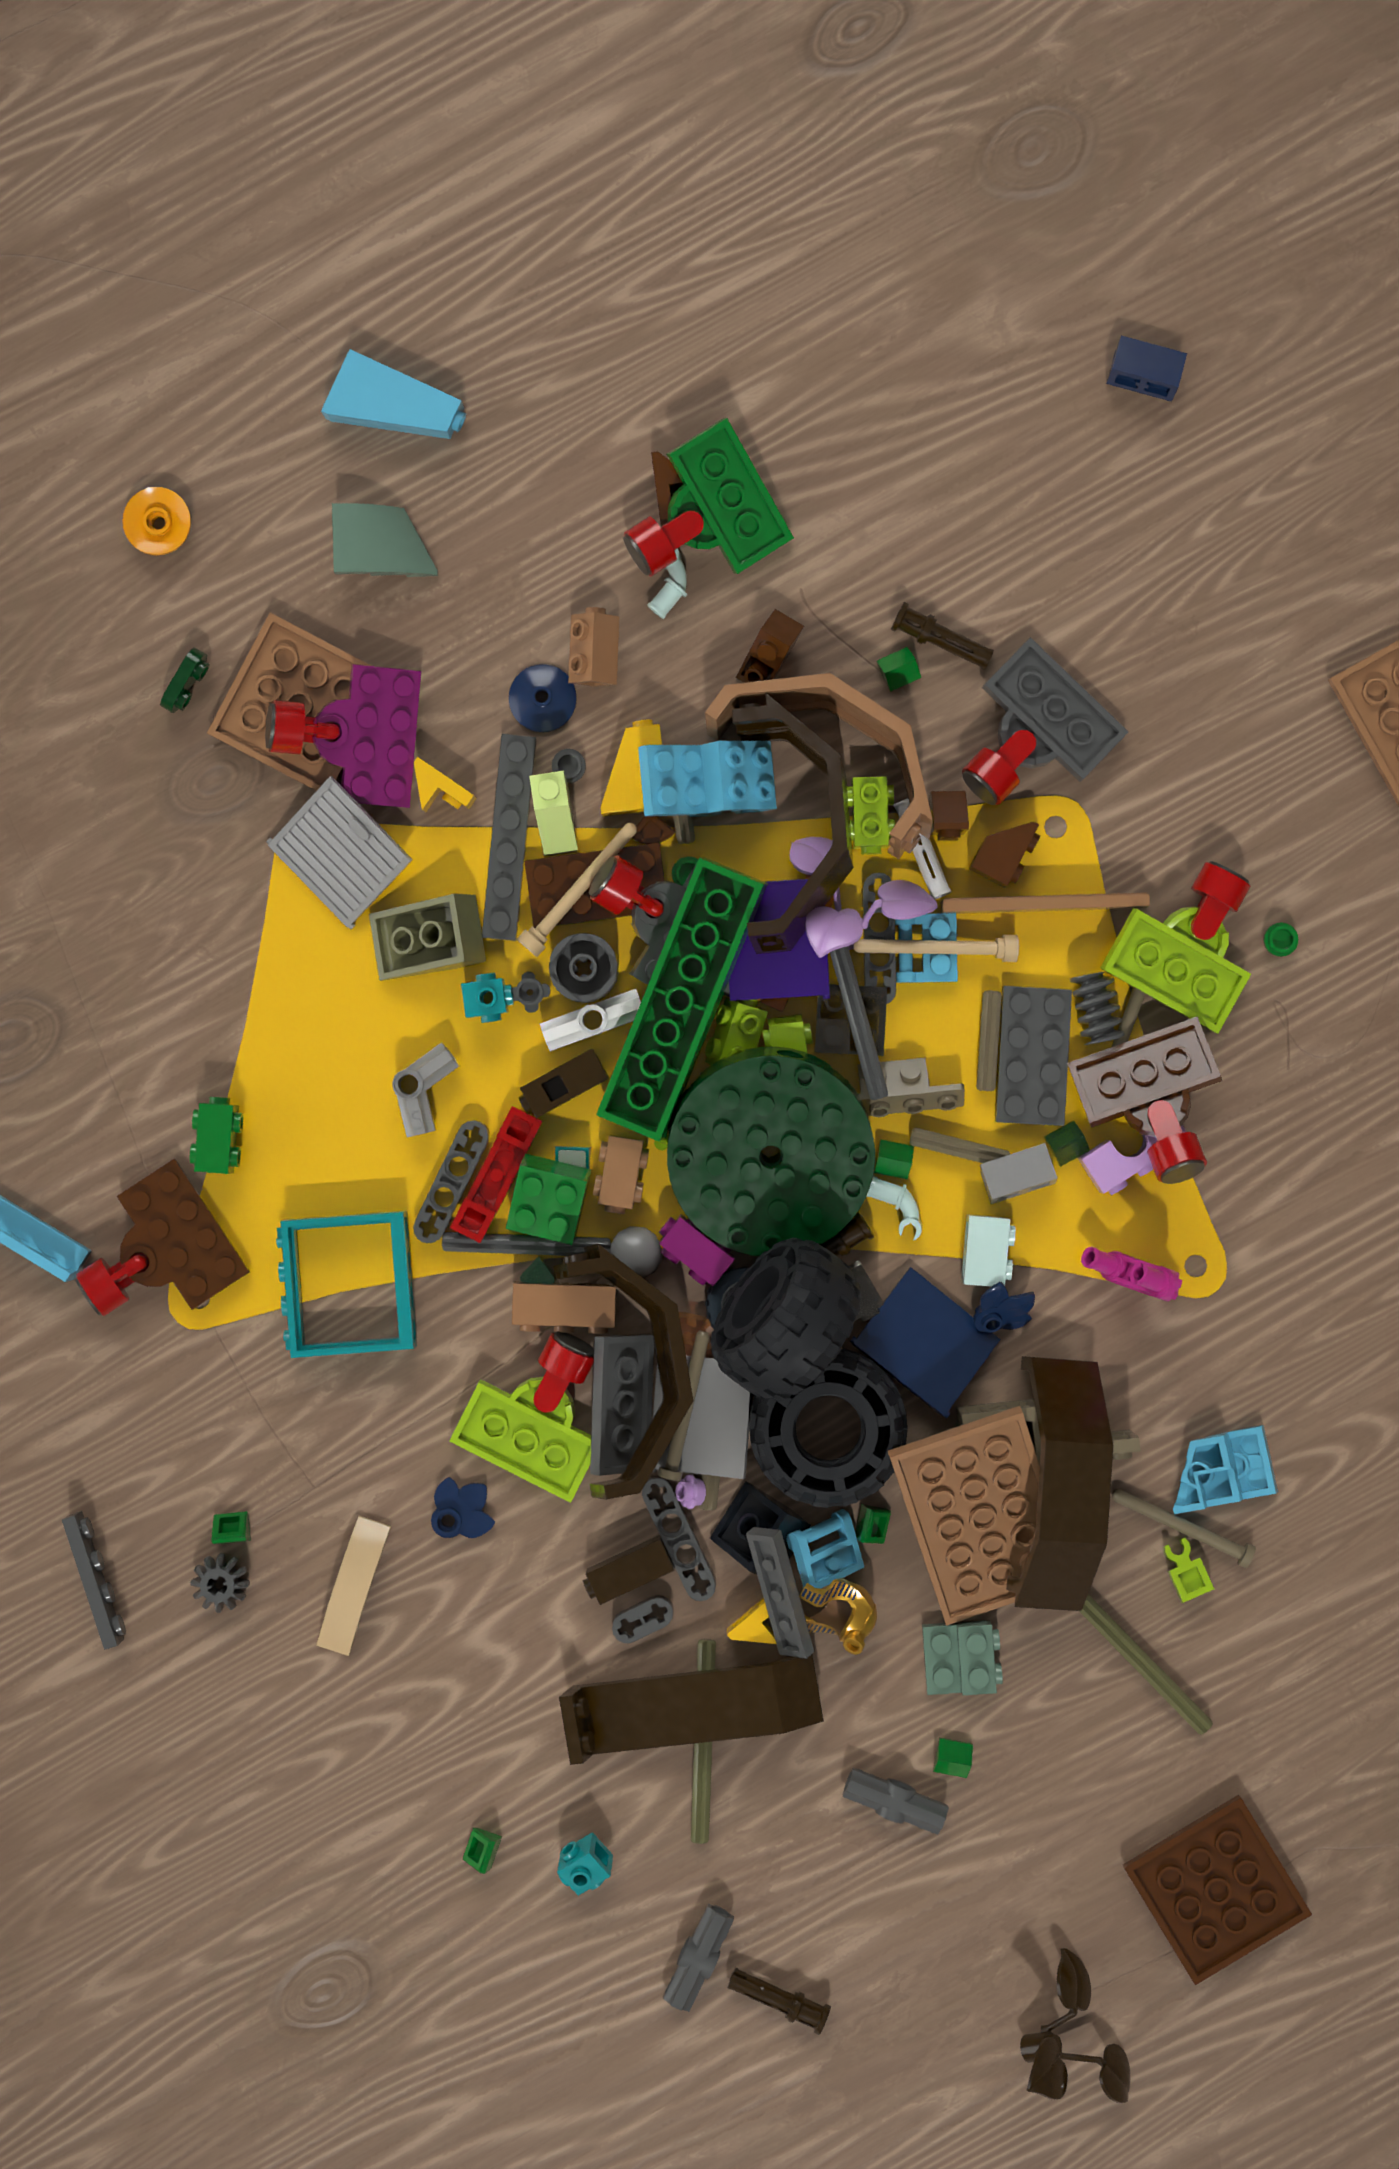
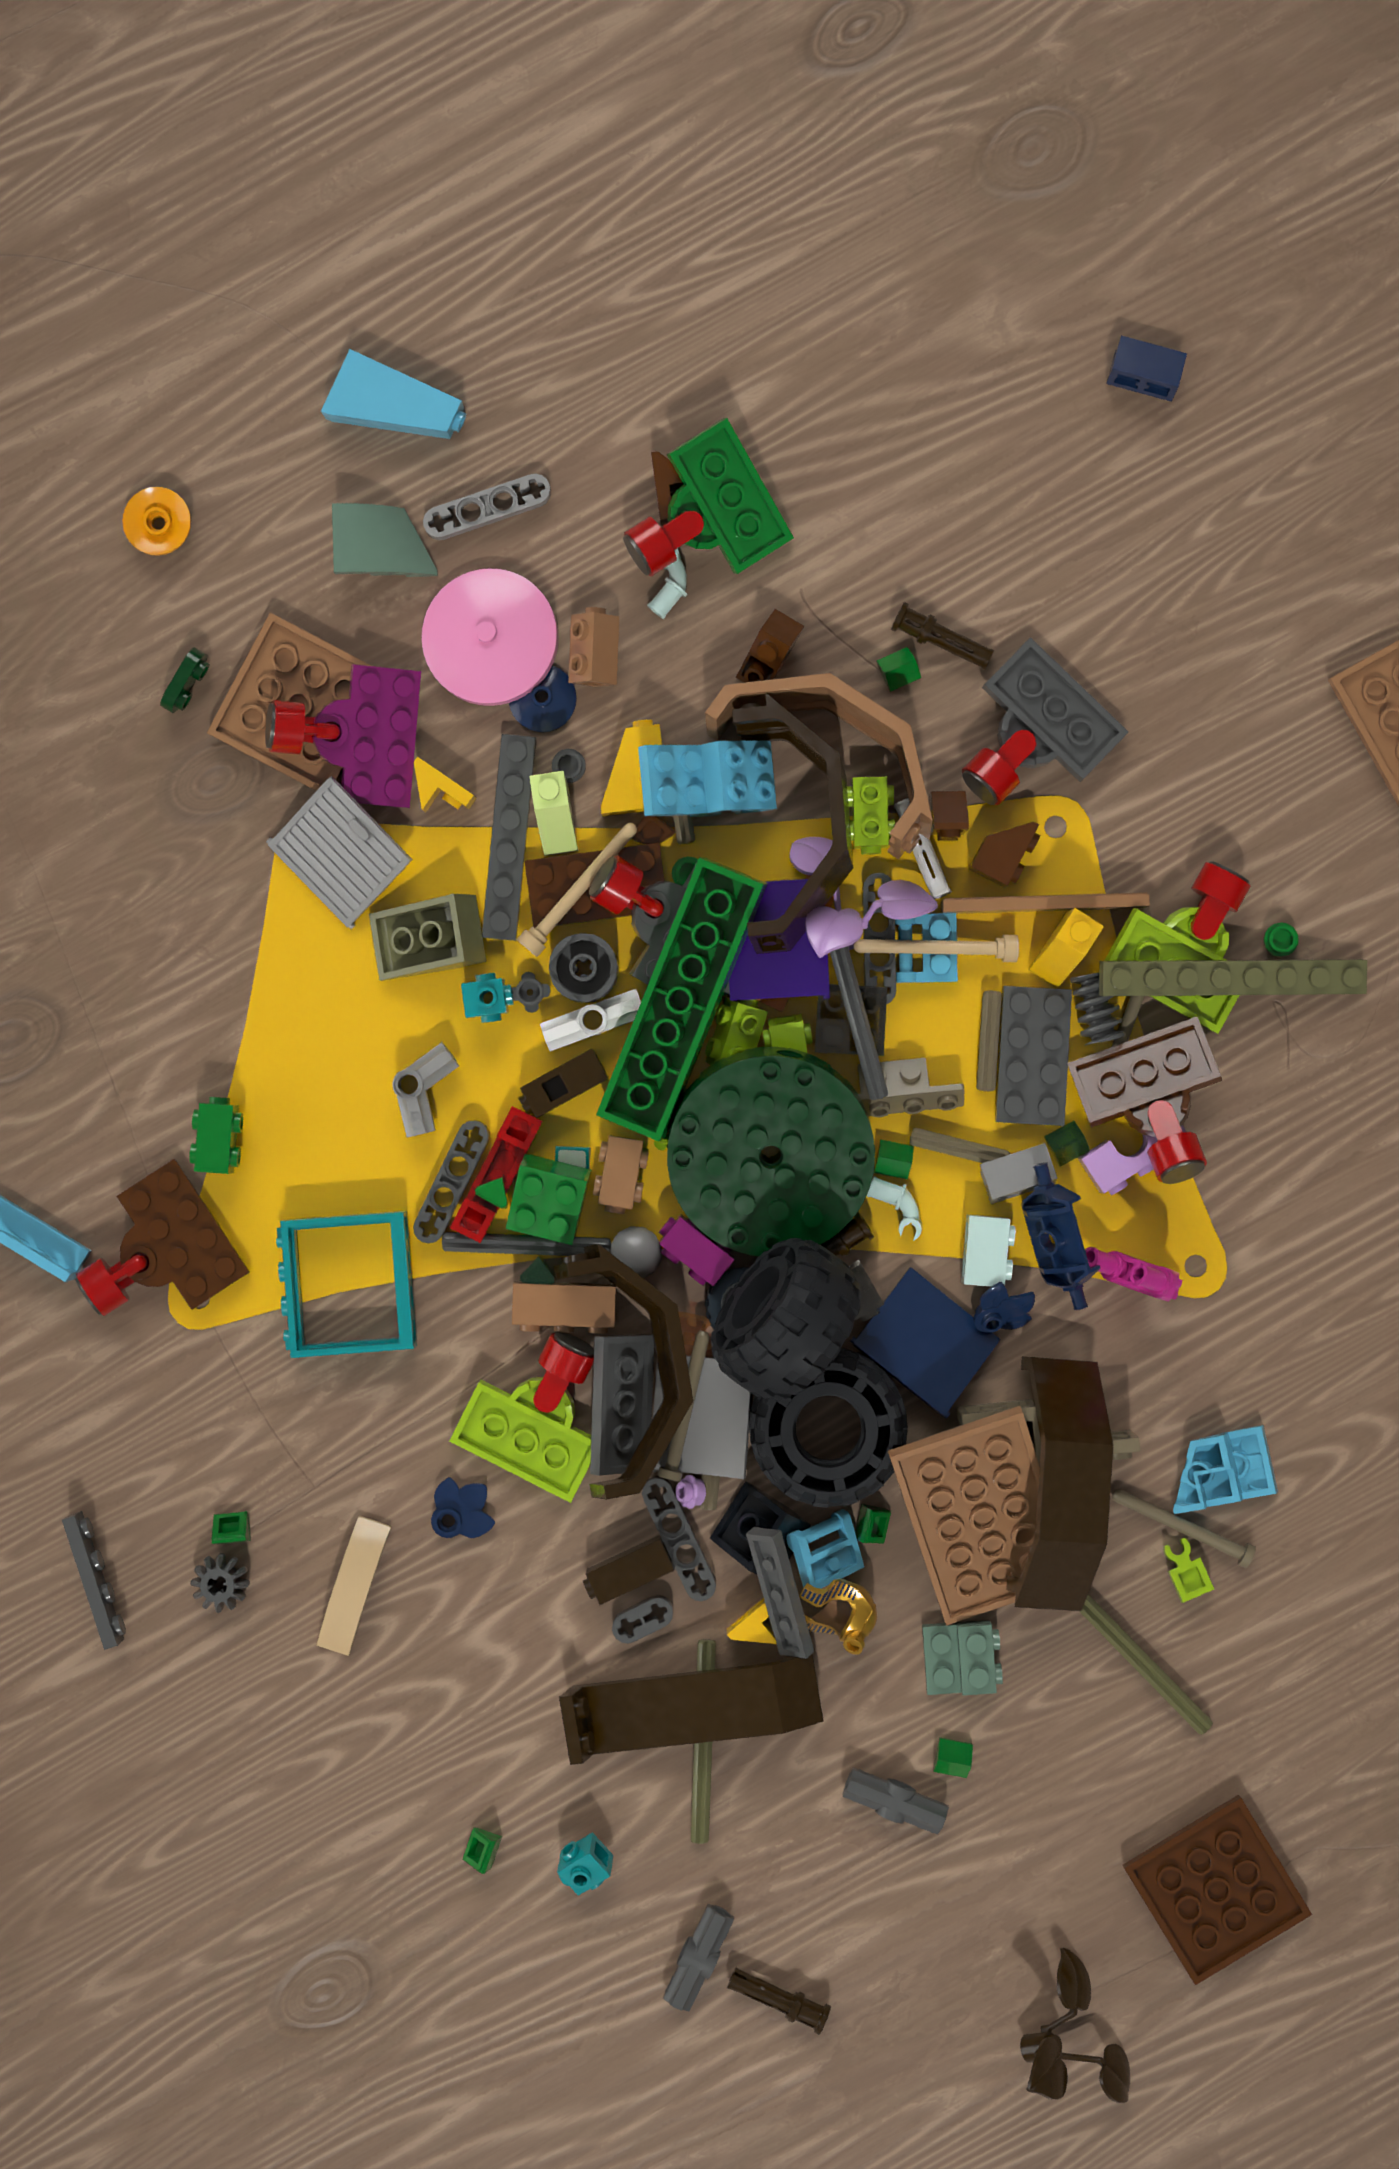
(485, 501): none -> light grey beam
(490, 637): none -> bright pink dish
(494, 1193): none -> green slope
(1051, 1212): none -> dark blue plate
(1066, 947): none -> yellow slope
(1232, 977): none -> olive plate

